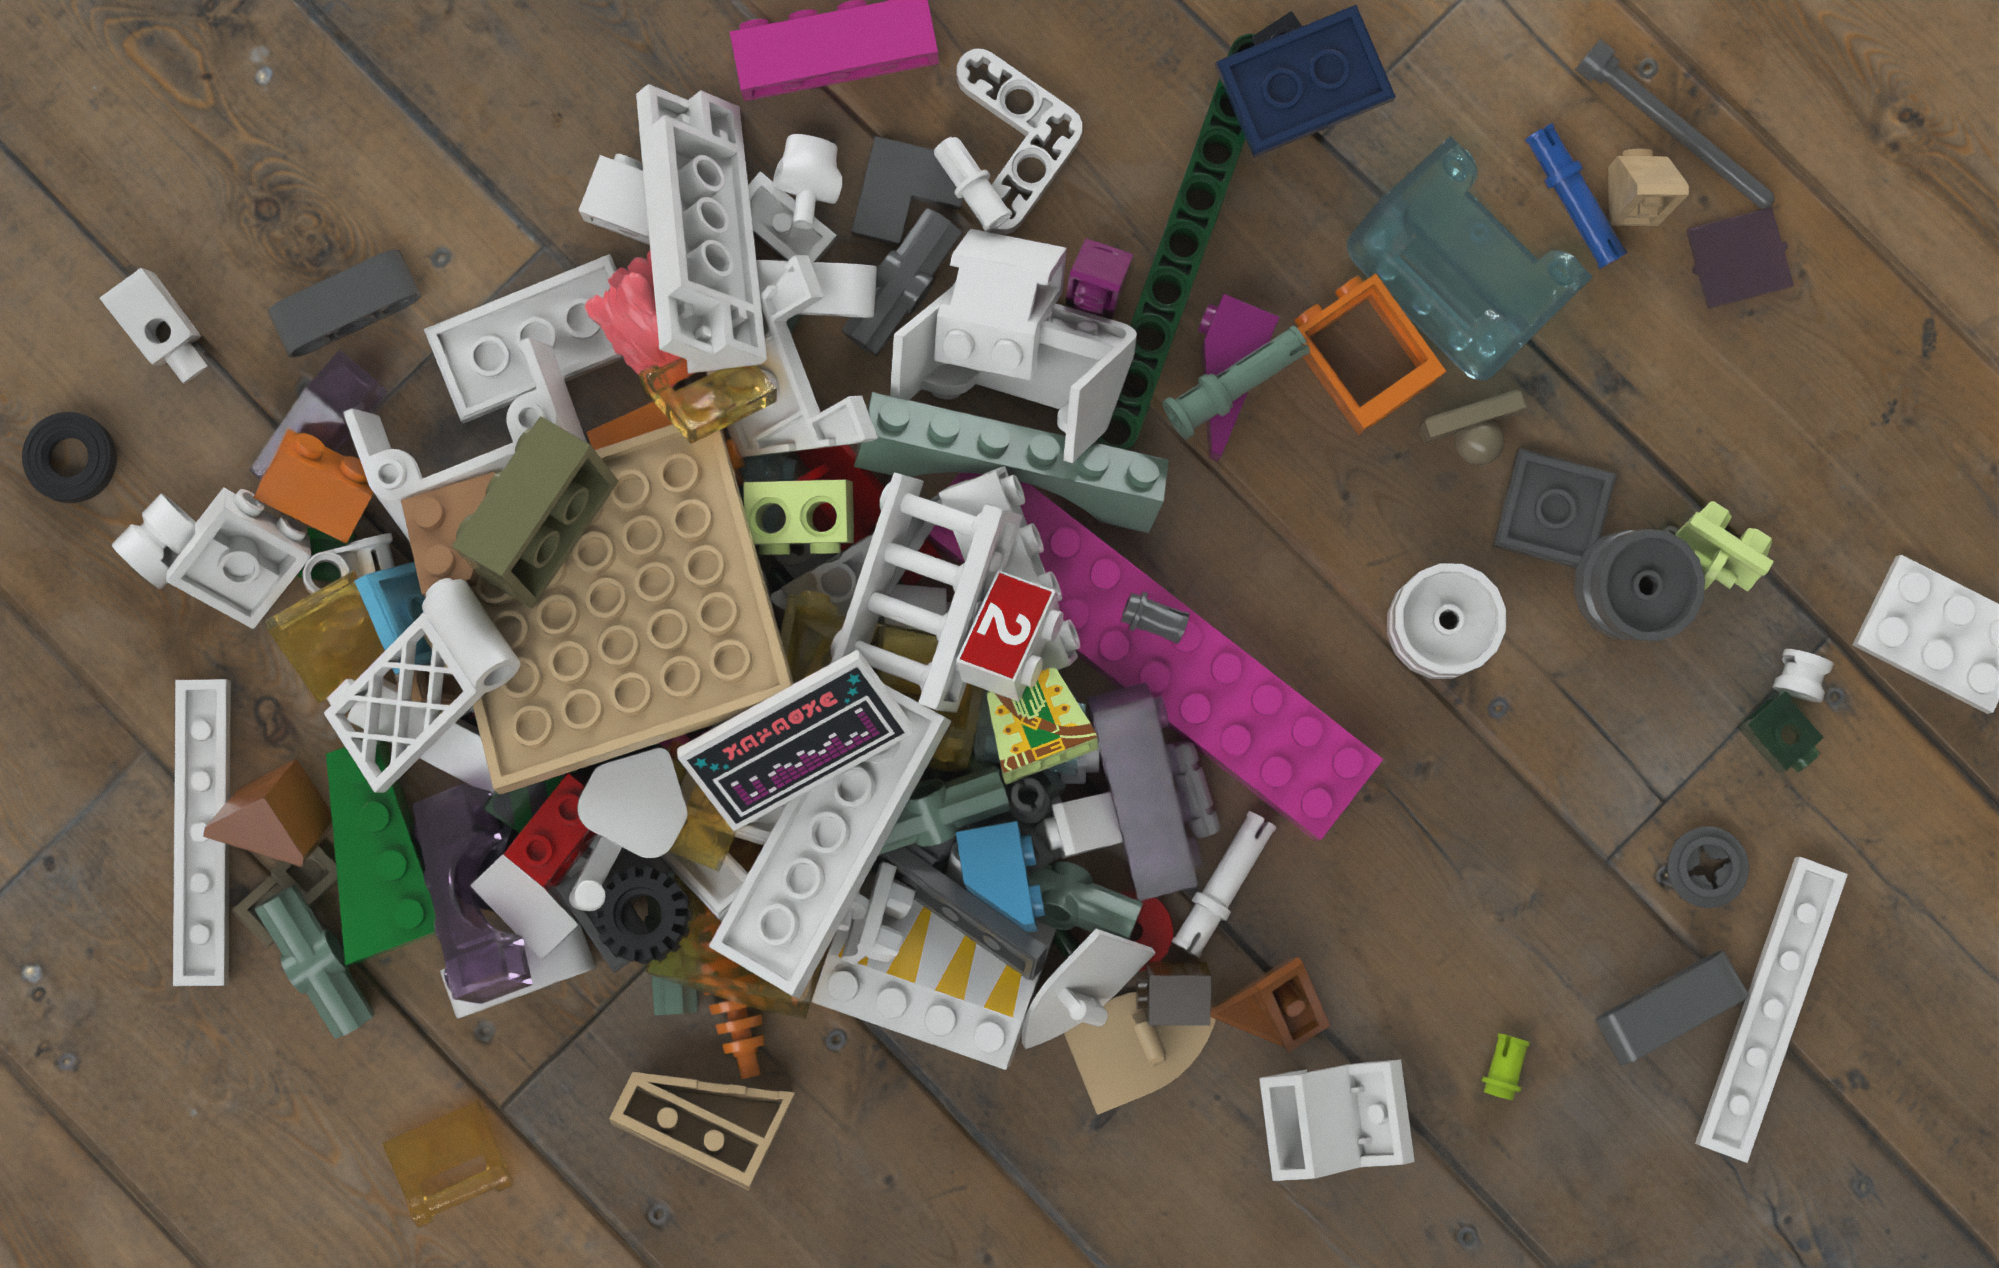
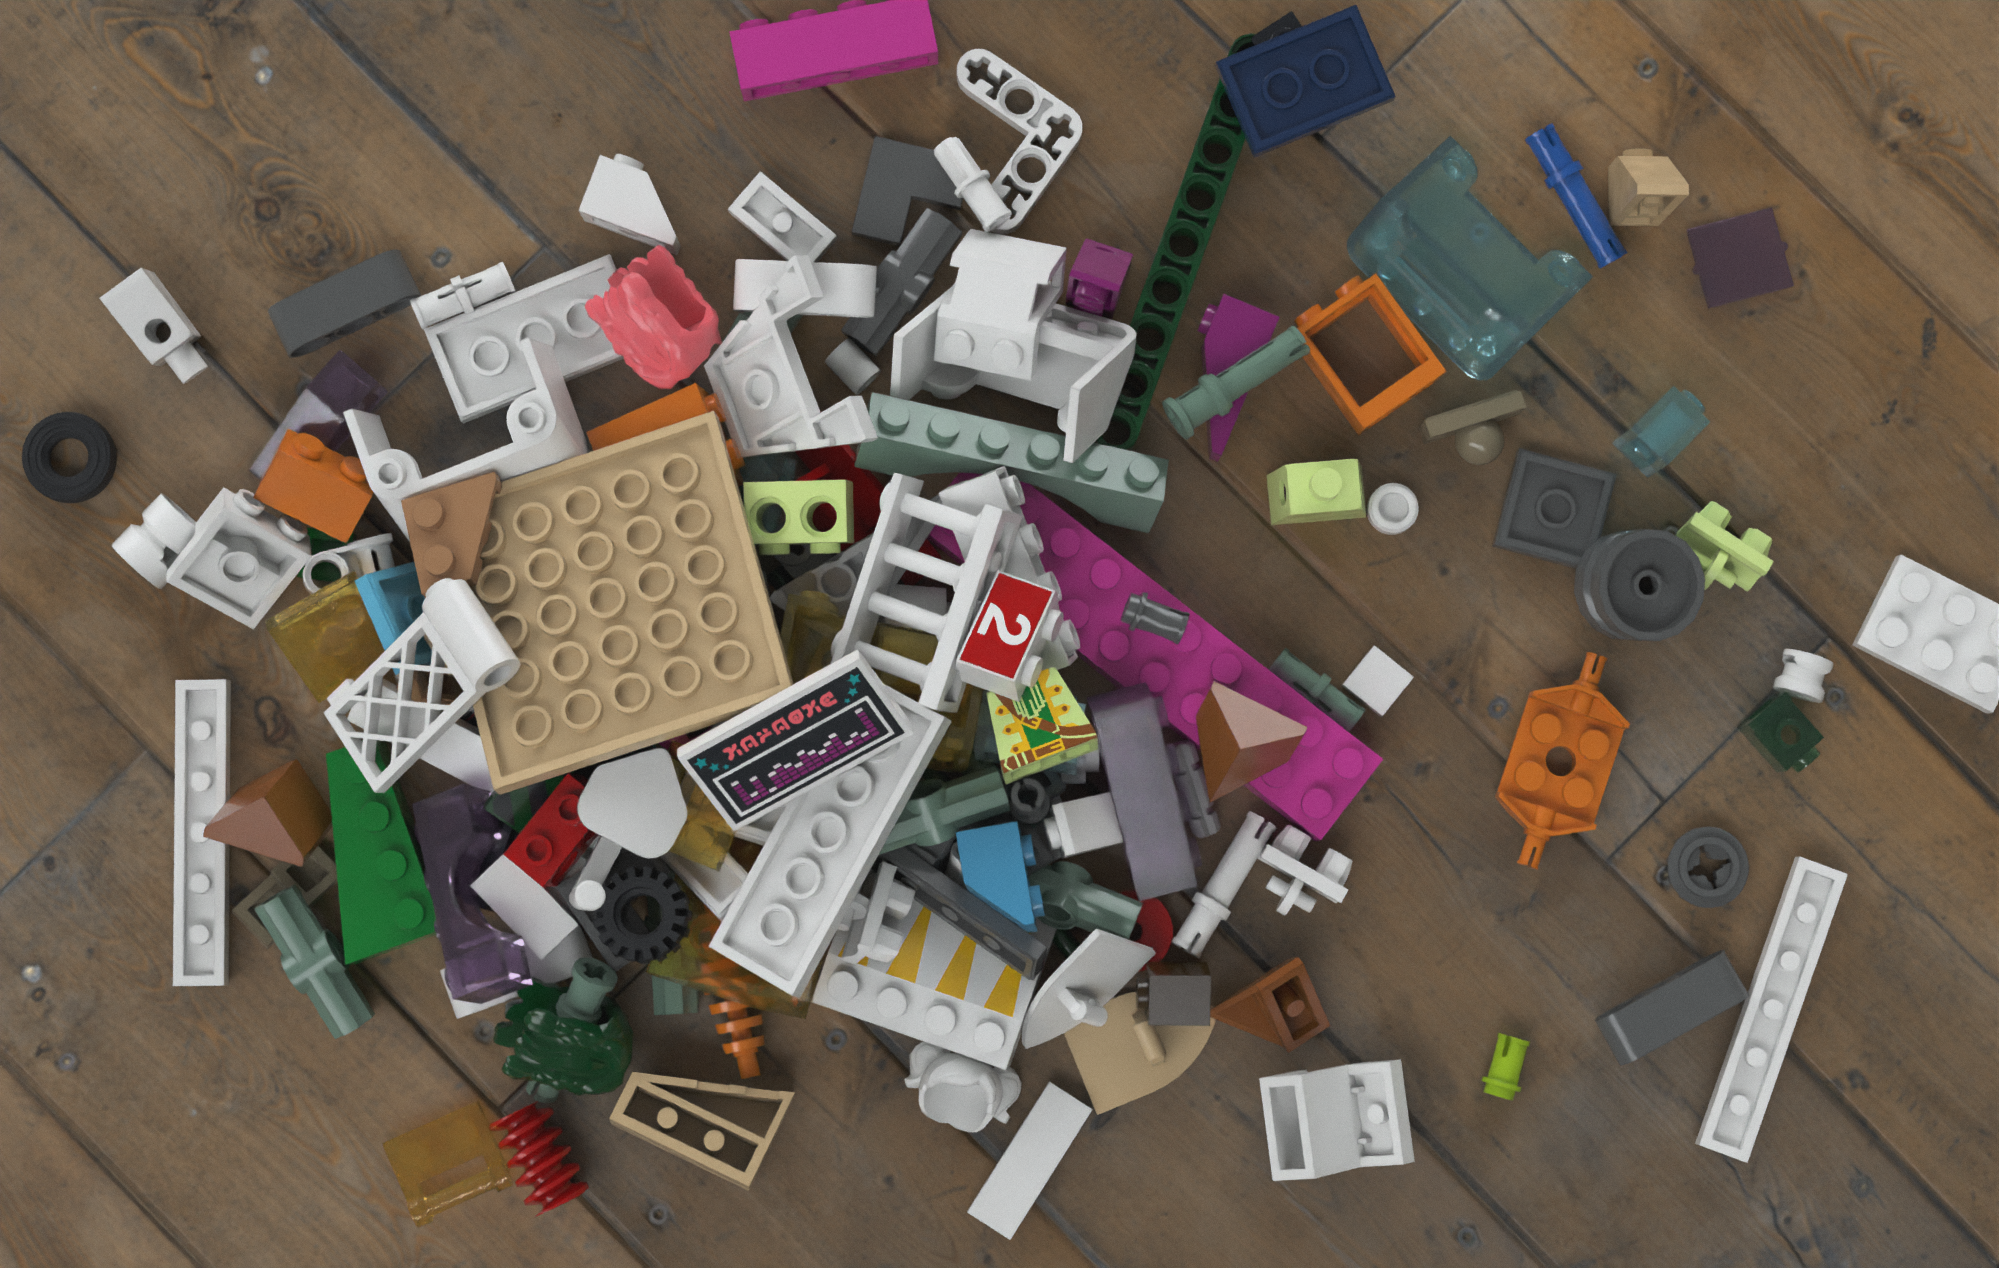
(462, 295): none -> white pin
(535, 511): olive brick -> none
(539, 1157): none -> red piece
(562, 1049): none -> dark green piece
(582, 1001): none -> sand green pin
(700, 230): white slope -> none
(709, 402): clear yellow plate -> none
(810, 174): white piece -> none
(852, 366): none -> white hinge
(961, 1088): none -> white hair
(1029, 1160): none -> white tile
(1241, 739): none -> dark orange slope
(1316, 492): none -> yellowish green torso
(1317, 689): none -> sand green pin
(1325, 880): none -> white hips
(1377, 681): none -> white tile
(1392, 508): none -> white tile
(1416, 628): white wheel -> none
(1585, 726): none -> orange plate
(1603, 66): dark grey piece -> none
(1662, 430): none -> clear light blue brick

